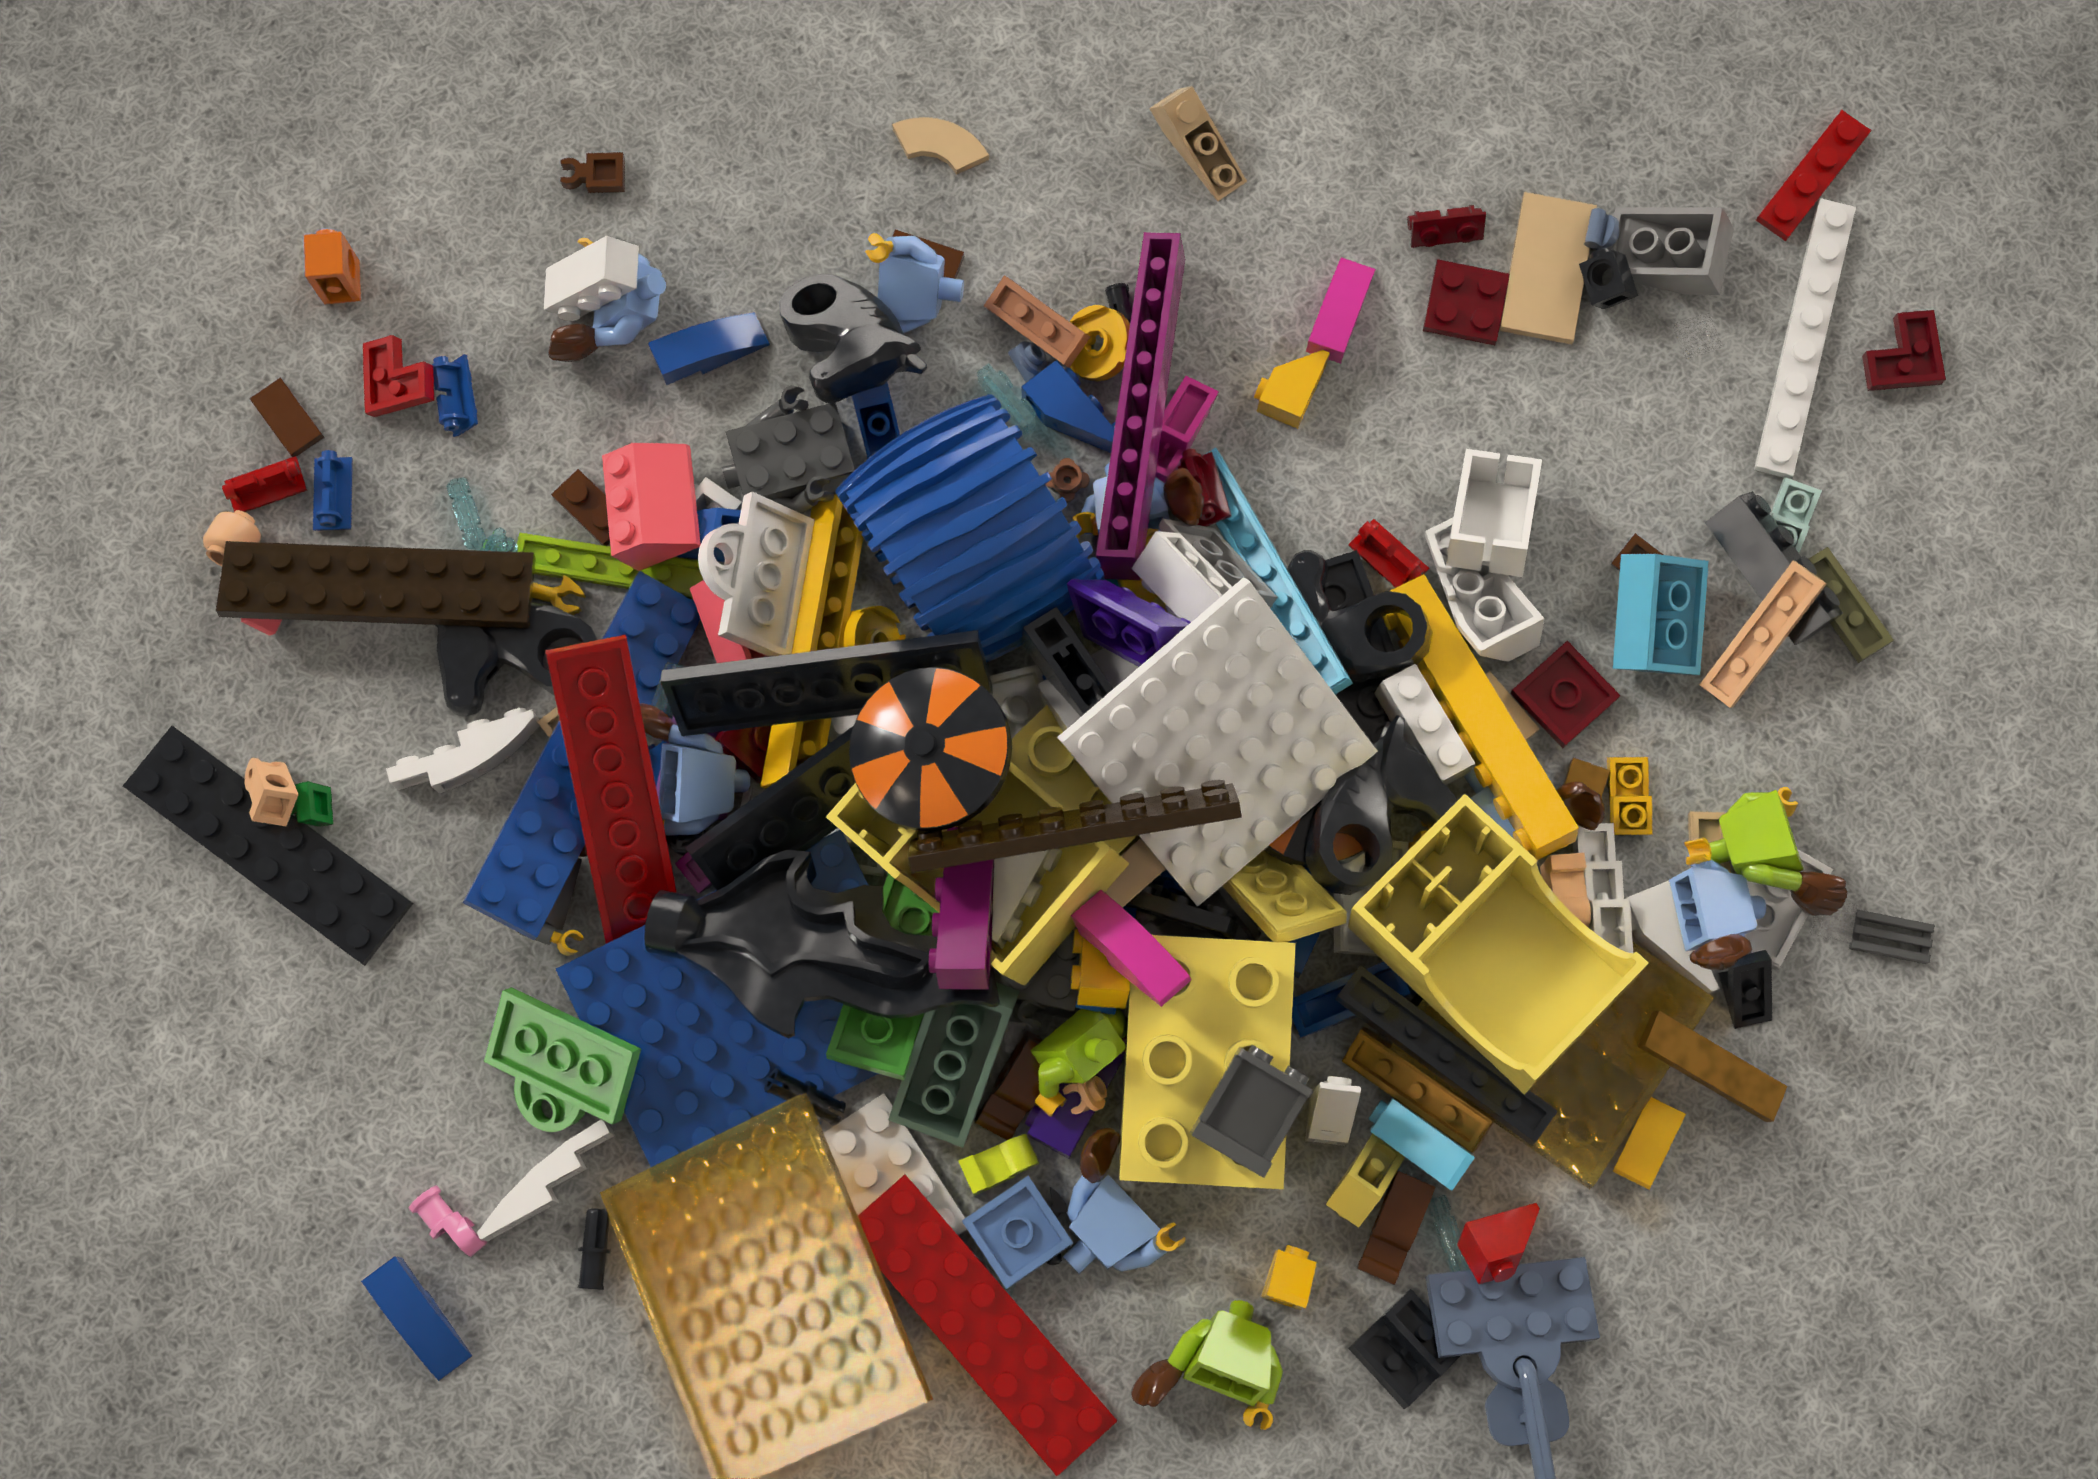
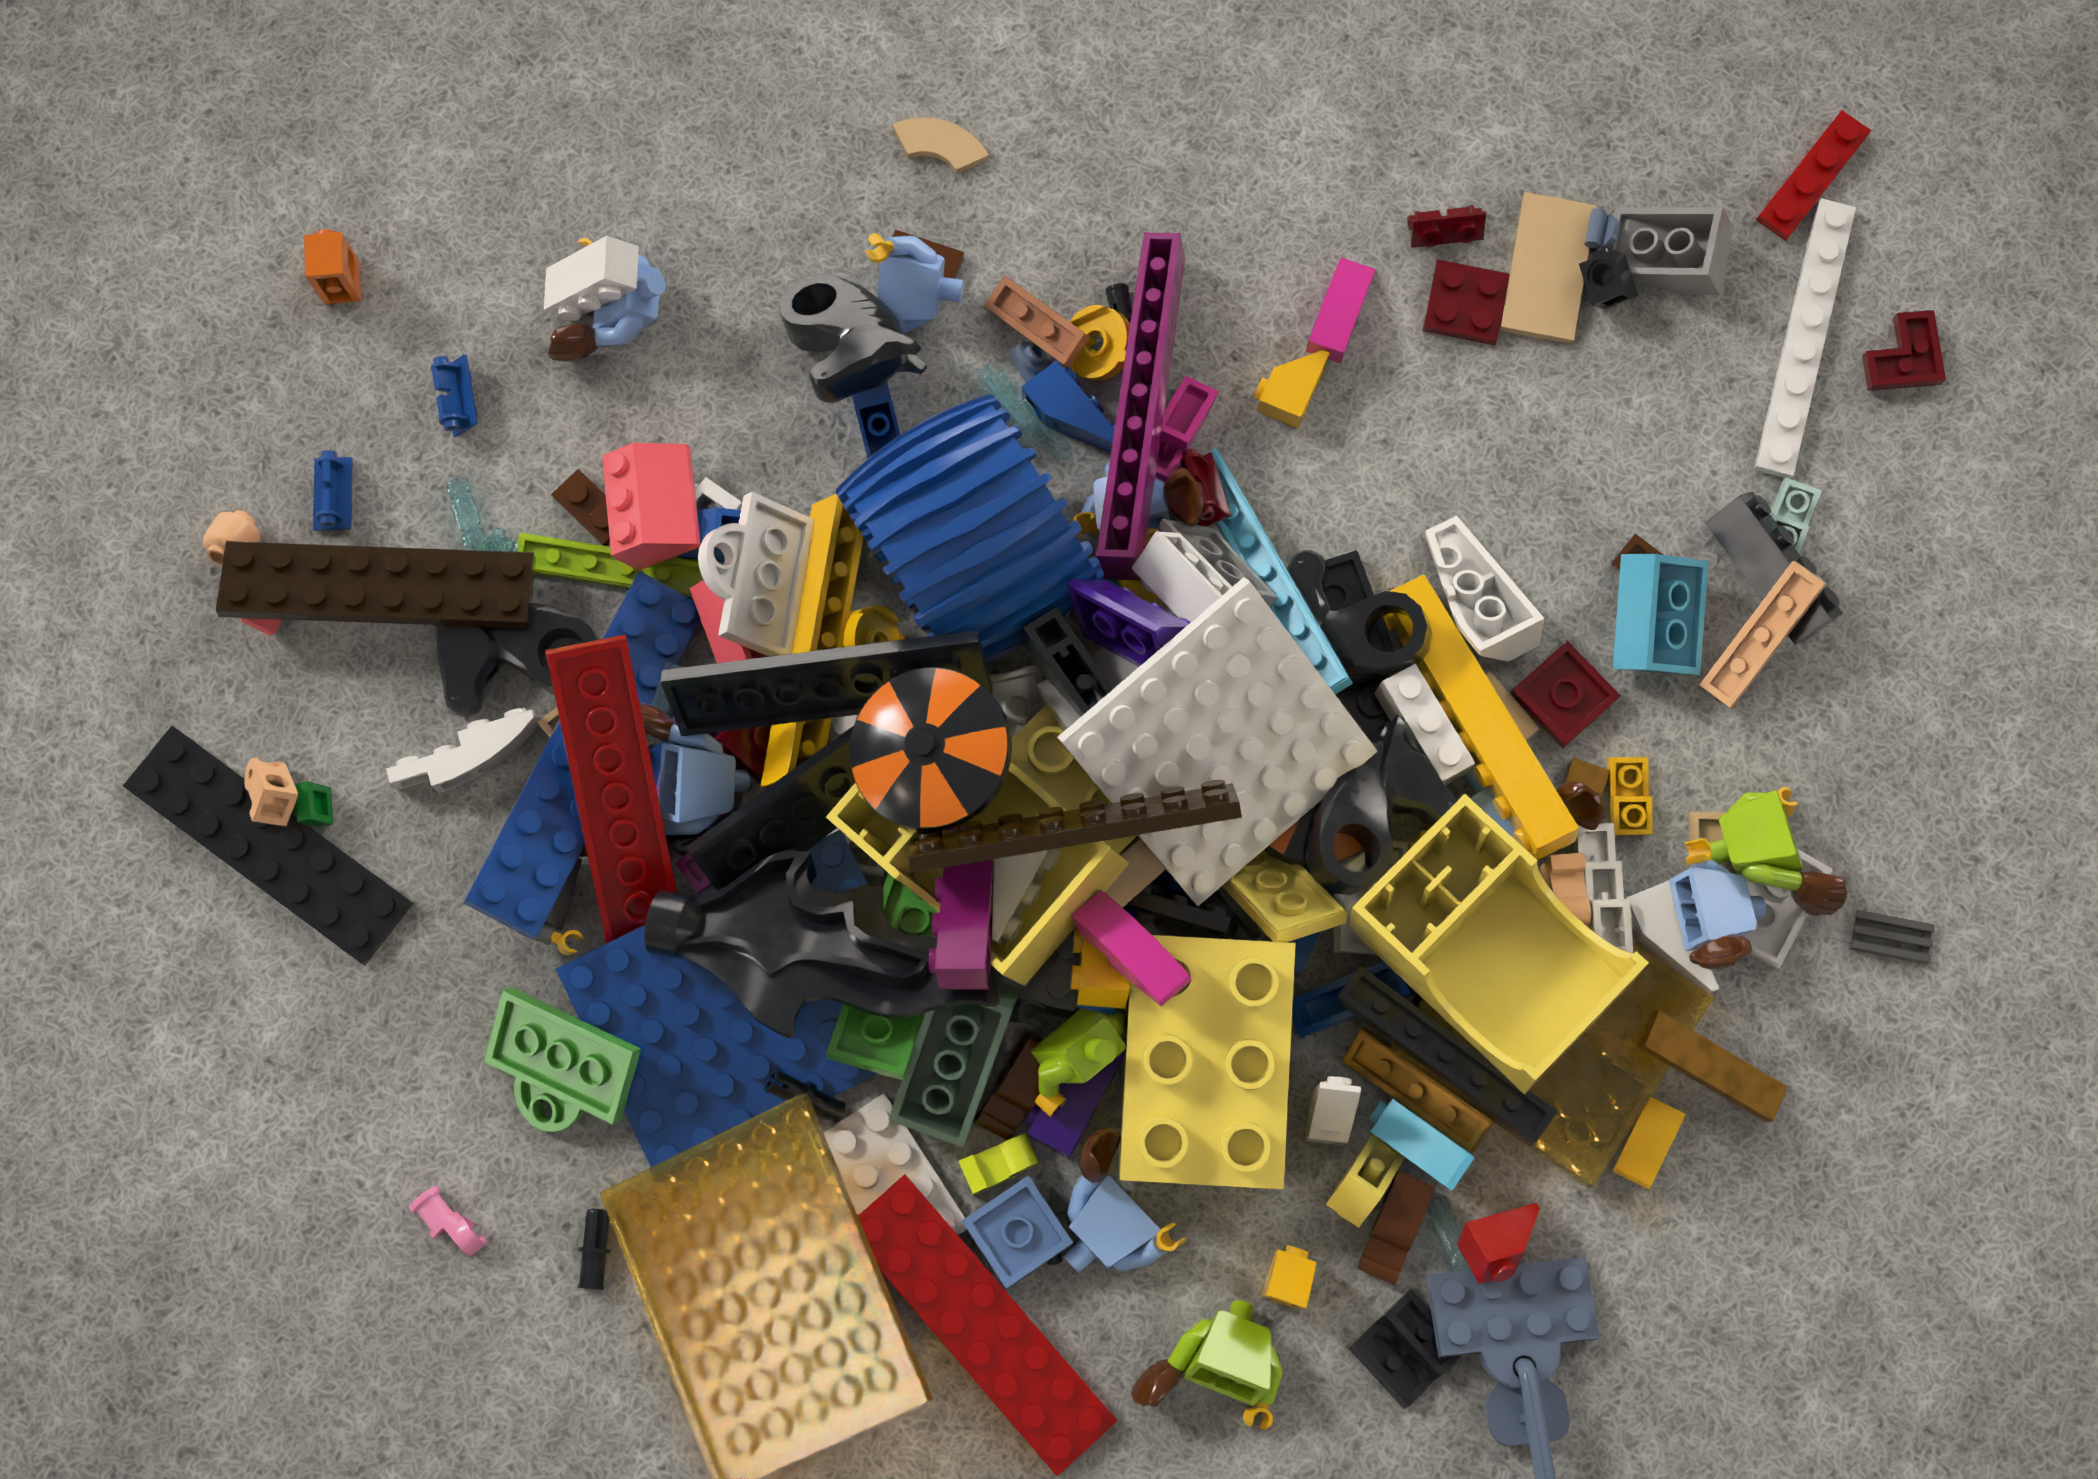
(265, 485): red hinge -> none
(286, 418): reddish brown tile -> none
(389, 384): red plate -> none
(417, 1317): blue slope -> none
(535, 1190): white slope -> none
(553, 595): yellow bar -> none
(601, 172): reddish brown plate -> none
(707, 346): blue slope -> none
(790, 454): dark grey torso -> none
(1069, 469): nougat plate -> none
(1091, 1092): light nougat plate -> none
(1198, 141): tan slope -> none
(1252, 1109): dark grey panel -> none
(1387, 554): red hinge -> none
(1493, 518): white piece -> none
(1749, 989): black slope -> none
(1858, 624): olive plate -> none

